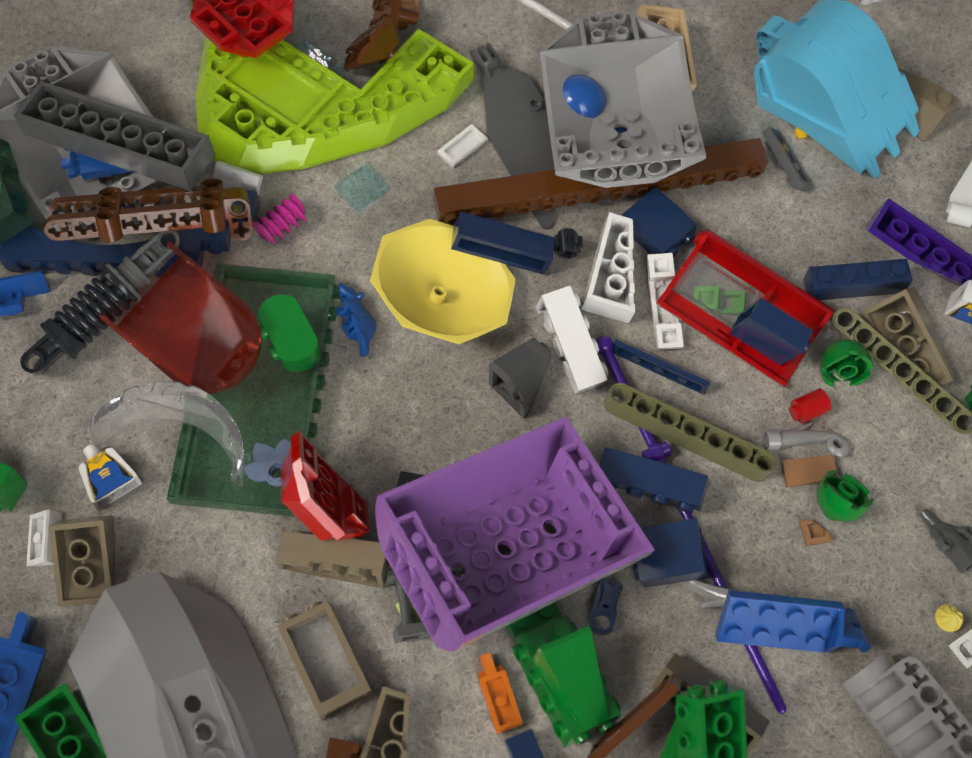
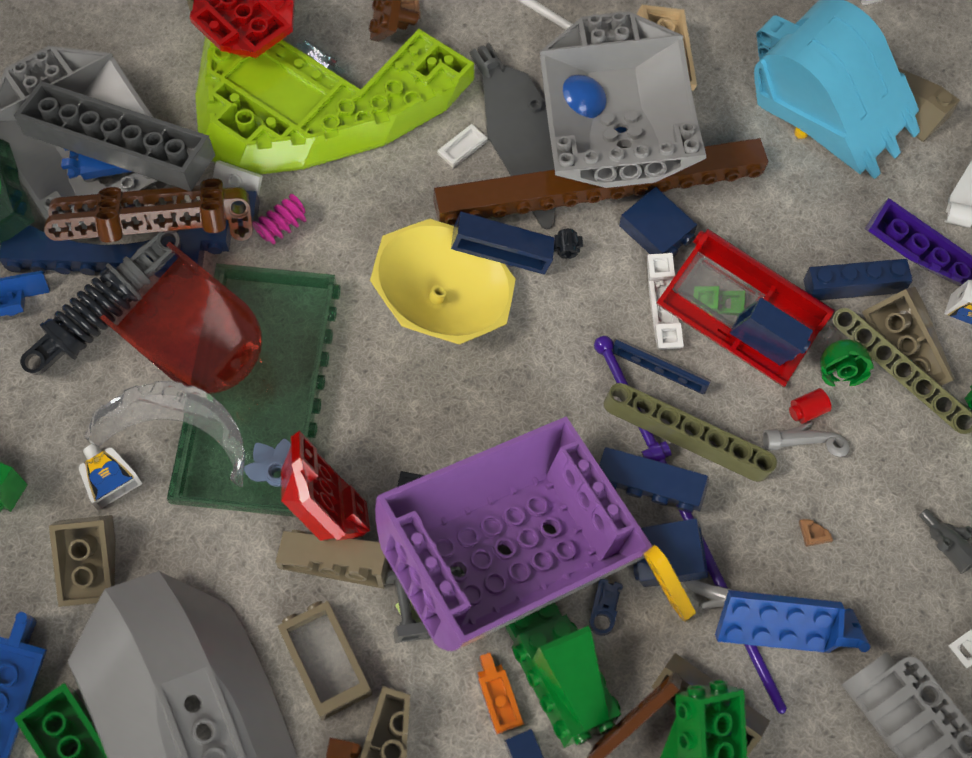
(39, 543): white slope -> none
(288, 333): green brick -> none
(359, 322): blue animal -> none
(362, 187): clear light blue piece -> none
(372, 46): reddish brown wedge -> none
(520, 374): dark grey slope -> none
(572, 339): white wedge -> none
(611, 278): white wedge -> none
(669, 583): none -> yellow beam
(787, 160): dark grey plate -> none
(807, 470): medium nougat tile -> none
(842, 497): green cylinder -> none
(948, 618): light yellow plate -> none

